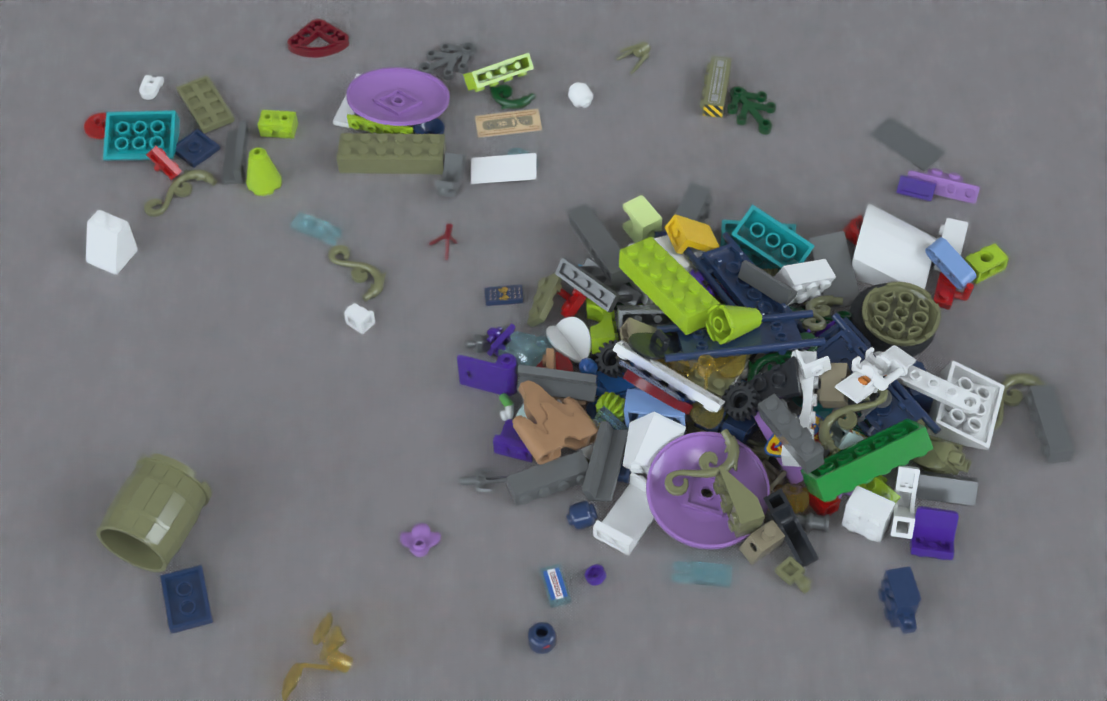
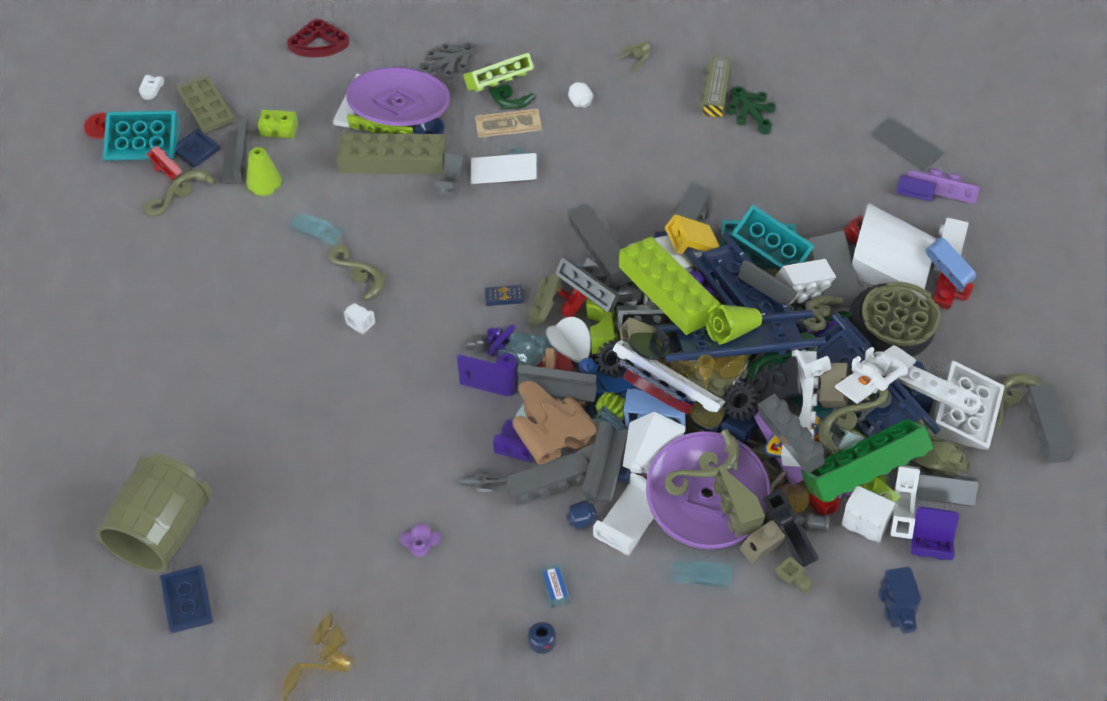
(109, 242): white slope -> none
(447, 236): dark red plant -> none
(508, 413): arm -> none
(595, 574): dark purple tile -> none
(643, 219): yellowish green piece -> none
(987, 262): lime brick -> none

